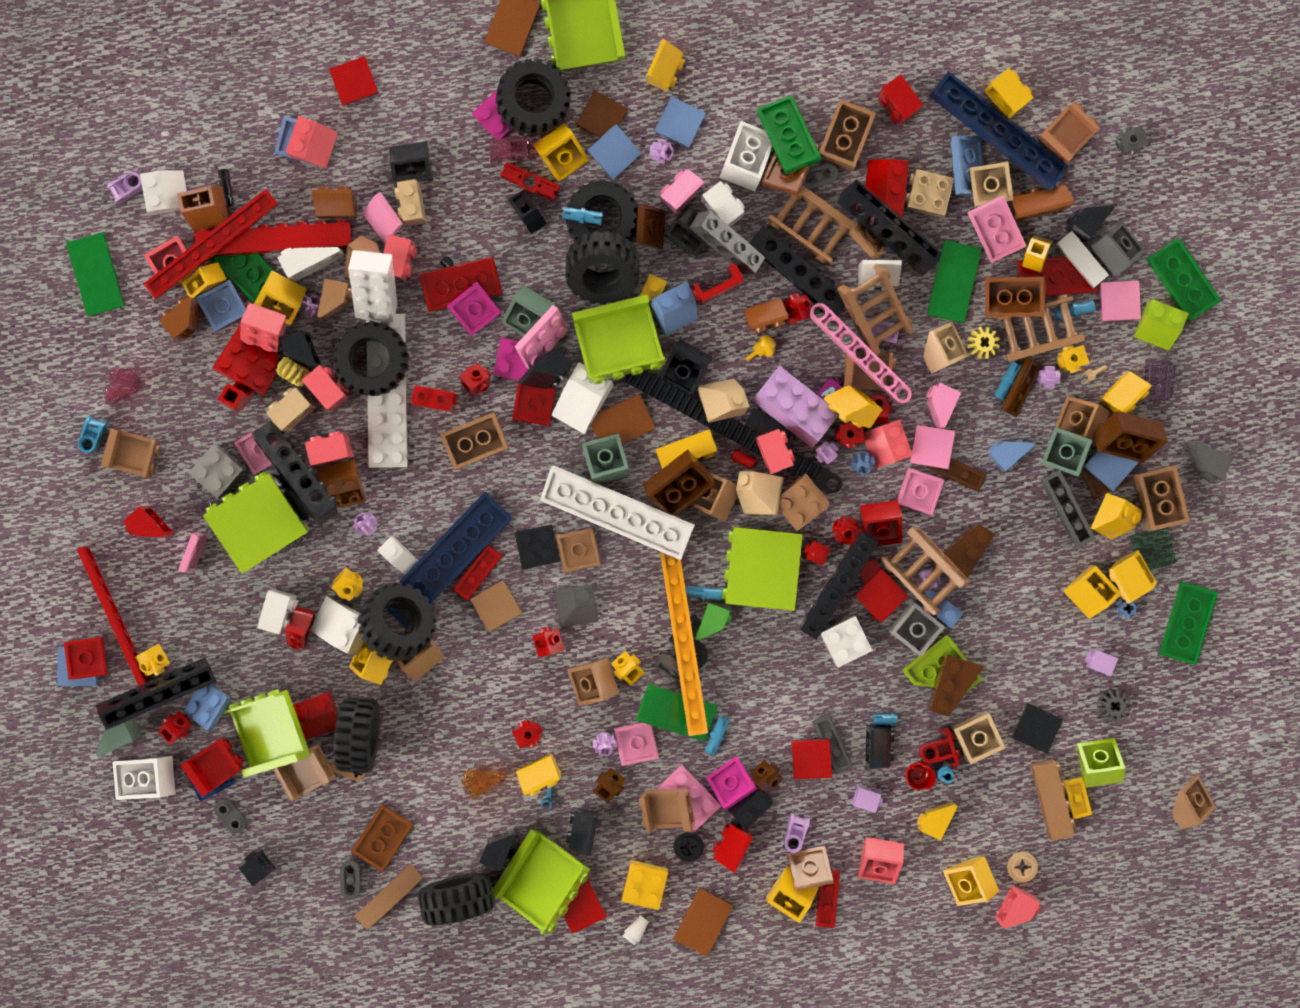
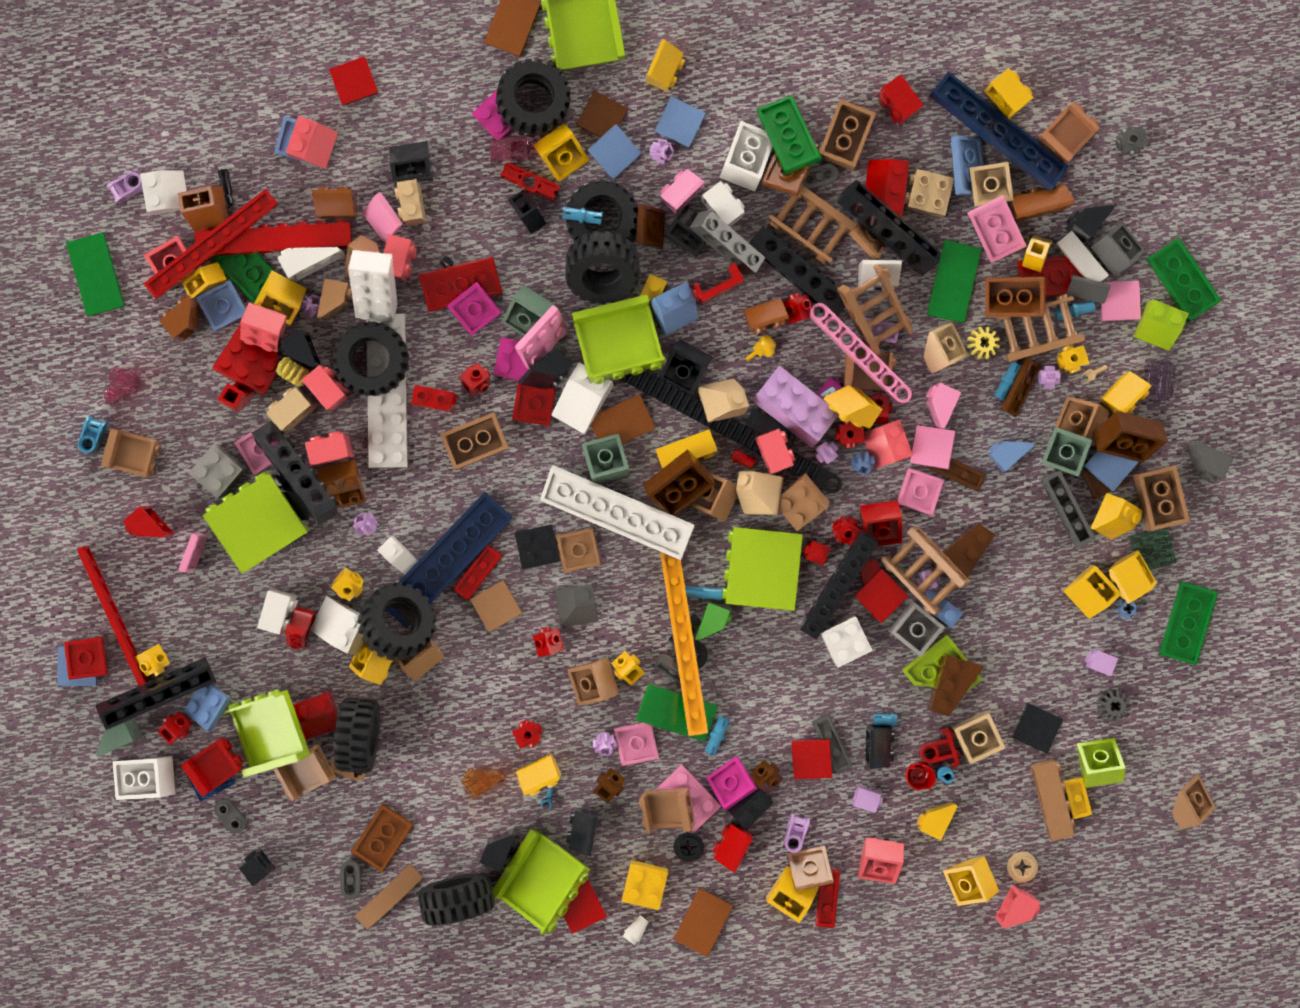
(1088, 289): none -> dark grey tile

